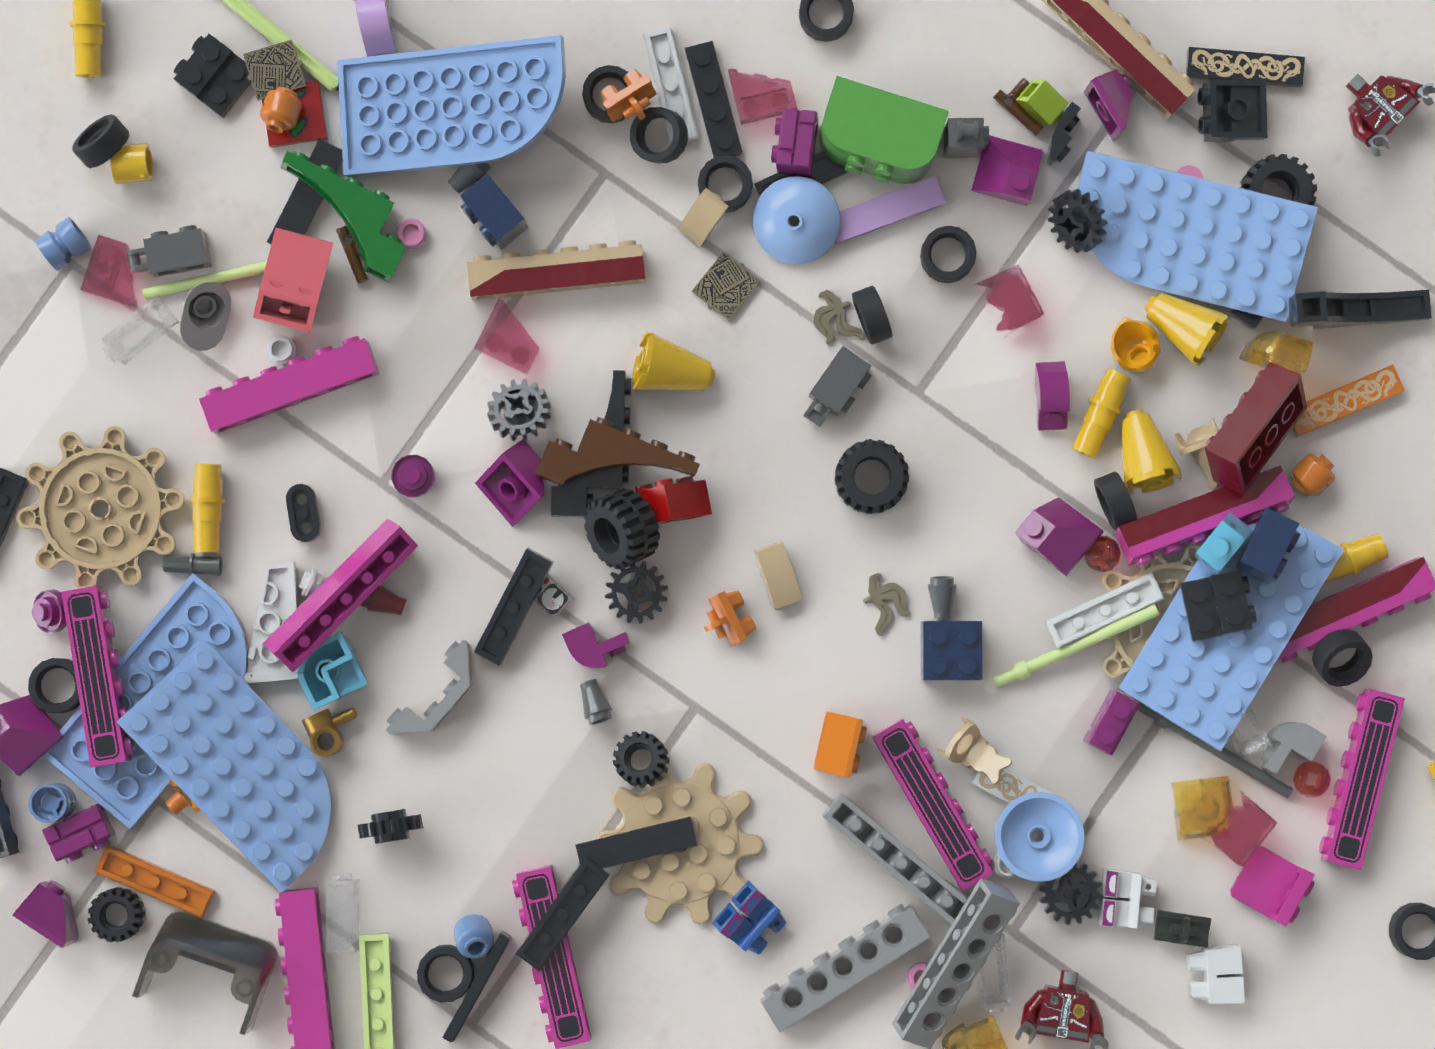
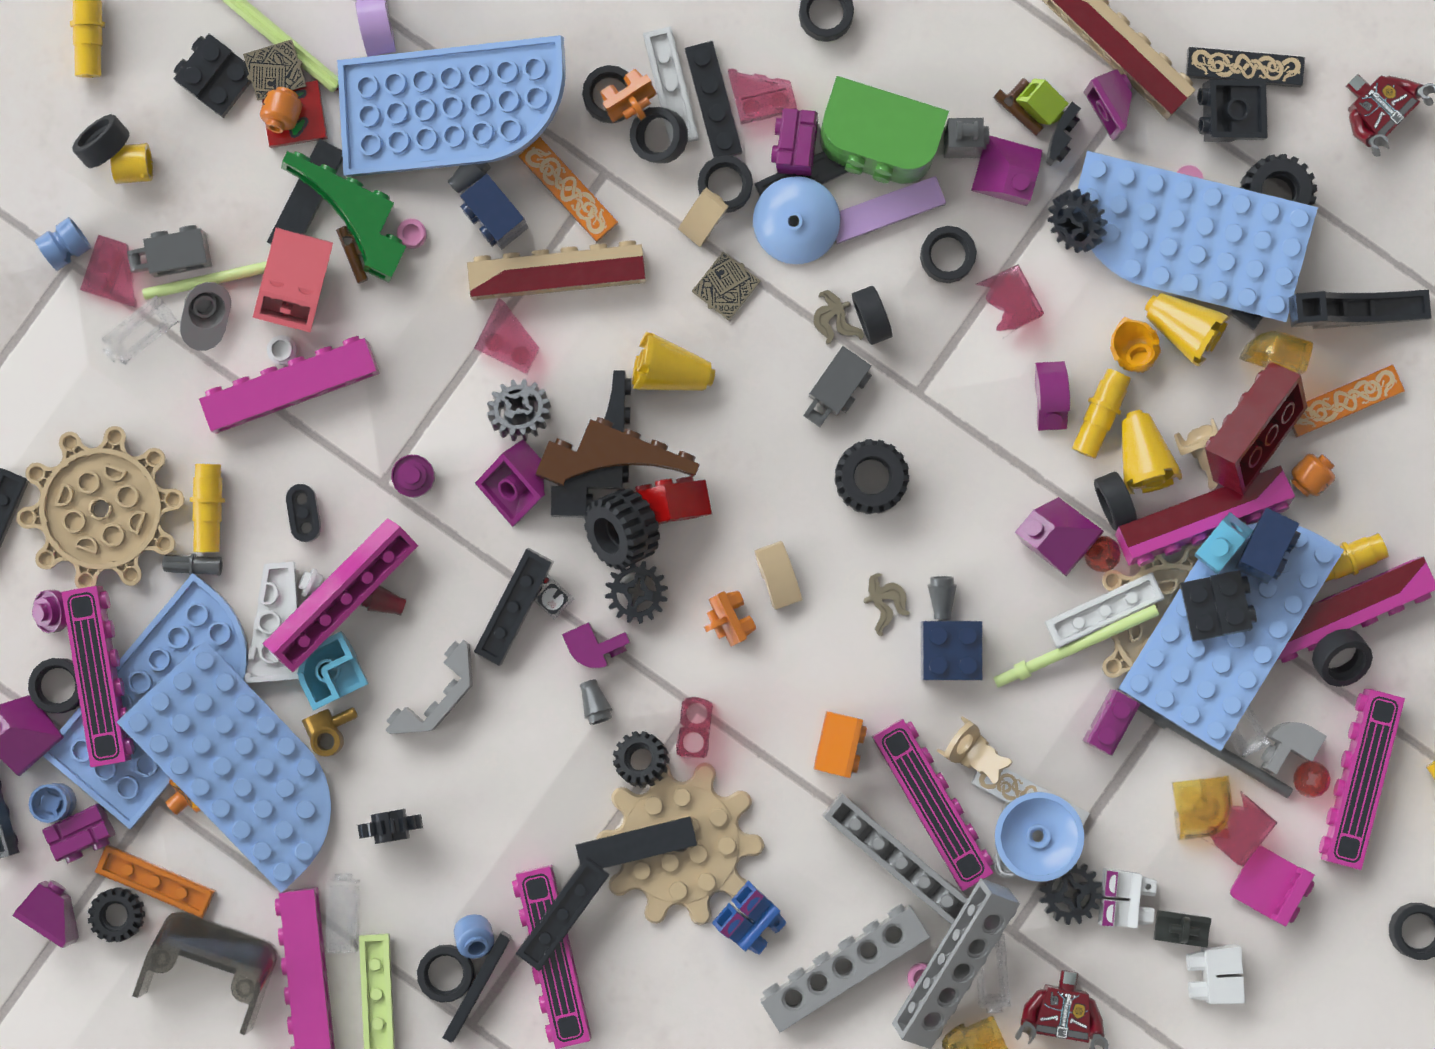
(568, 189): none -> tile
(700, 728): none -> clear pink piece

